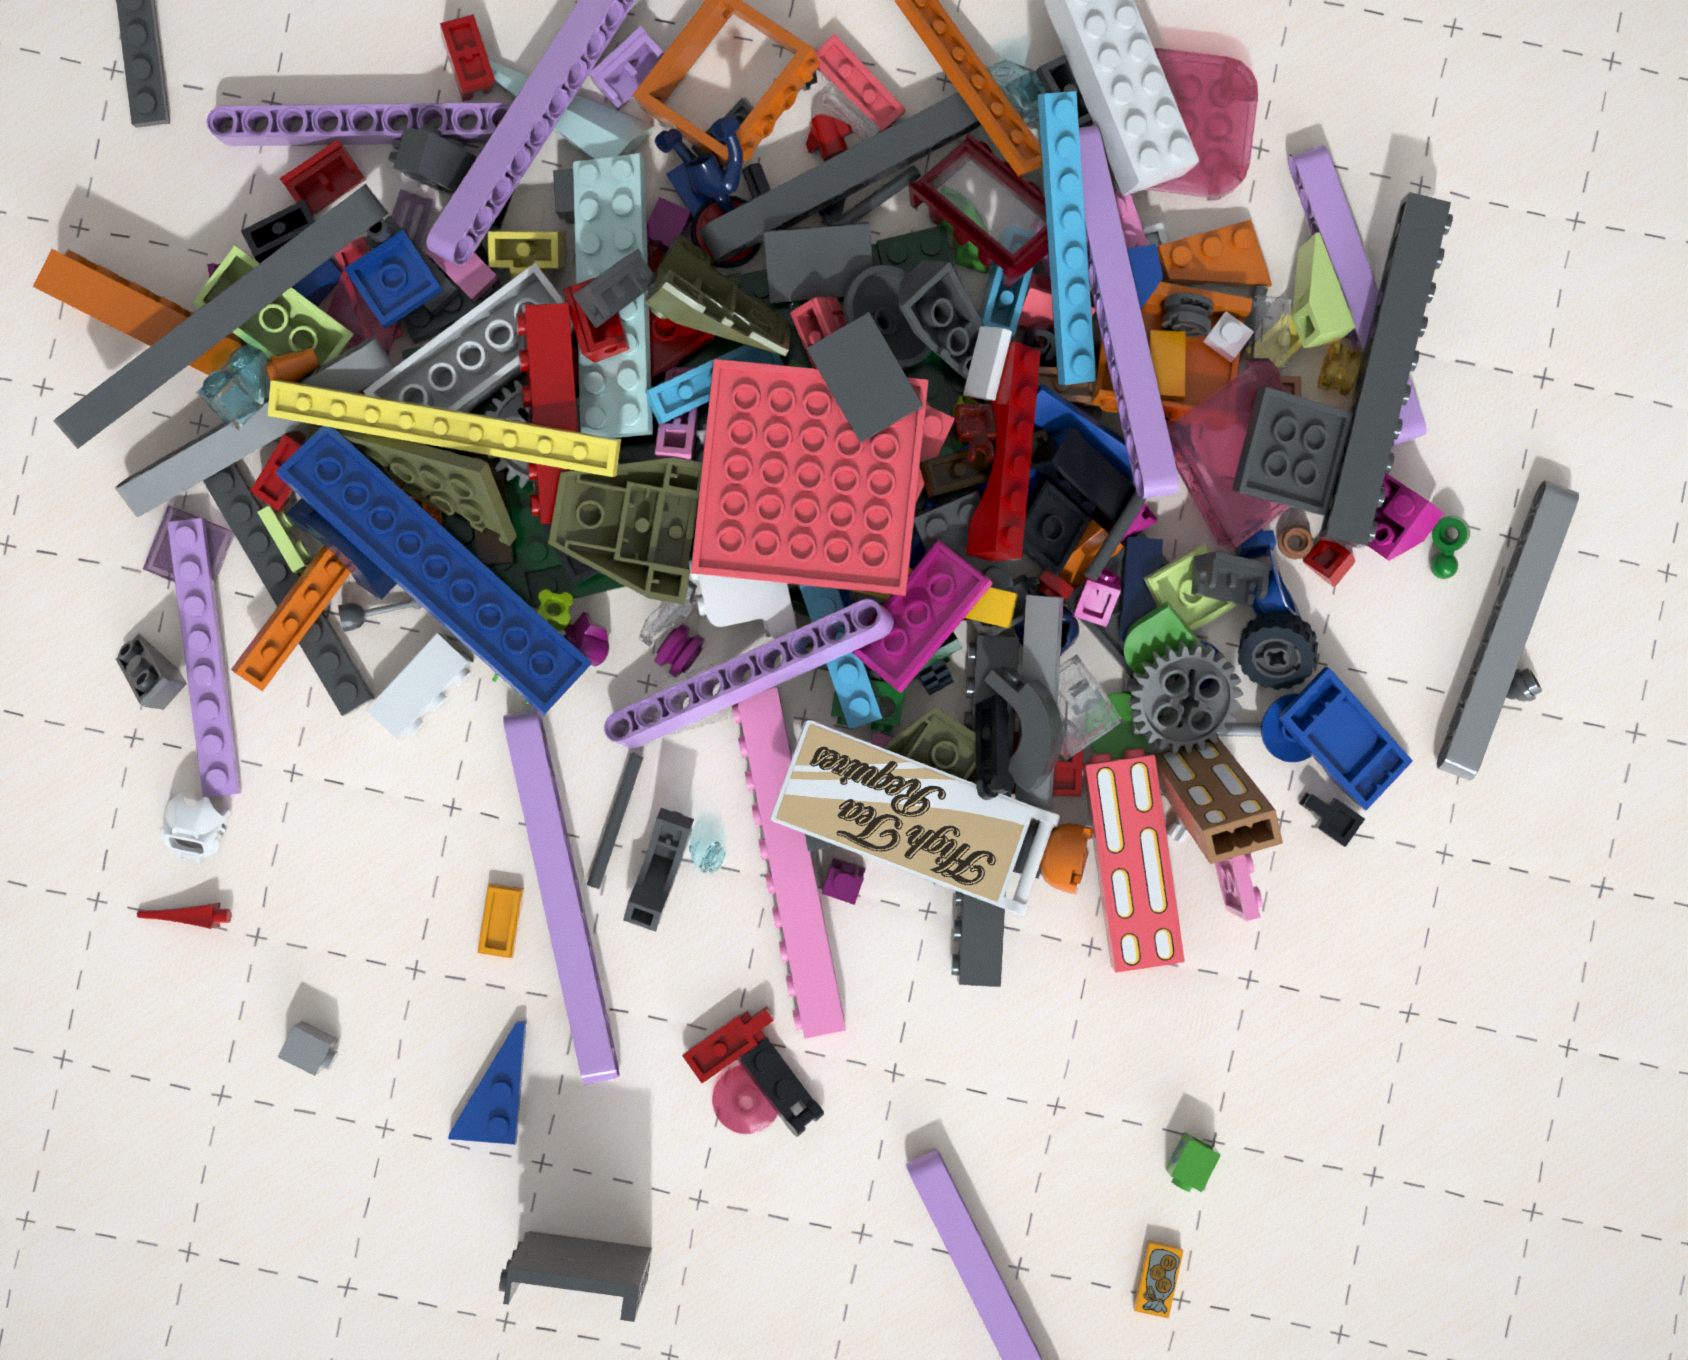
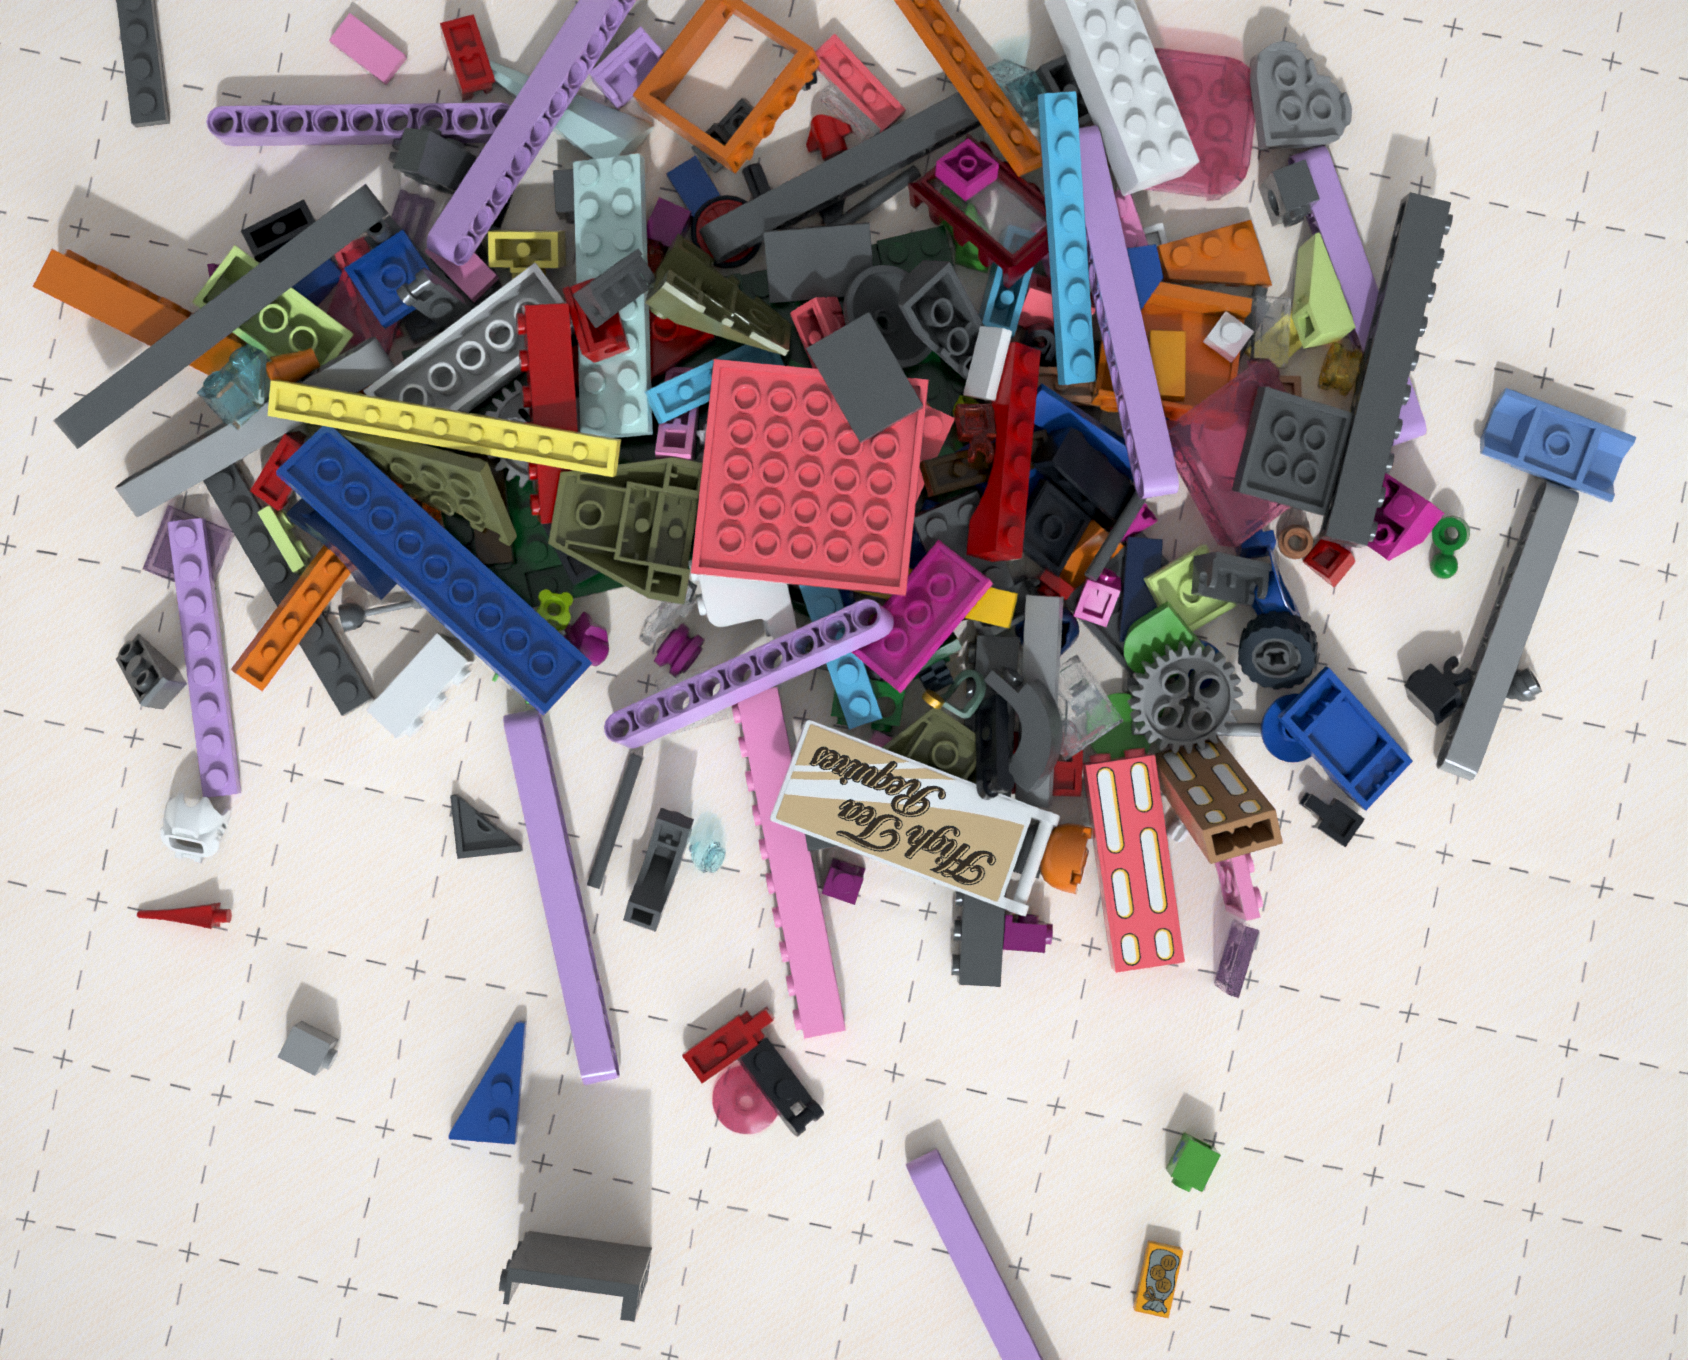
(323, 177): red hinge -> none
(367, 49): none -> bright pink tile
(435, 298): none -> dark grey plate
(477, 834): none -> dark grey tile
(500, 920): light orange tile -> none
(704, 172): dark blue piece -> none
(938, 701): none -> sand green piece
(966, 169): none -> dark pink piece
(1026, 933): none -> magenta brick
(1188, 313): dark grey wheel -> none
(1236, 958): none -> clear purple tile
(1289, 194): none -> dark grey brick
(1294, 102): none -> light grey plate
(1436, 692): none -> black brick
(1555, 444): none -> medium blue piece

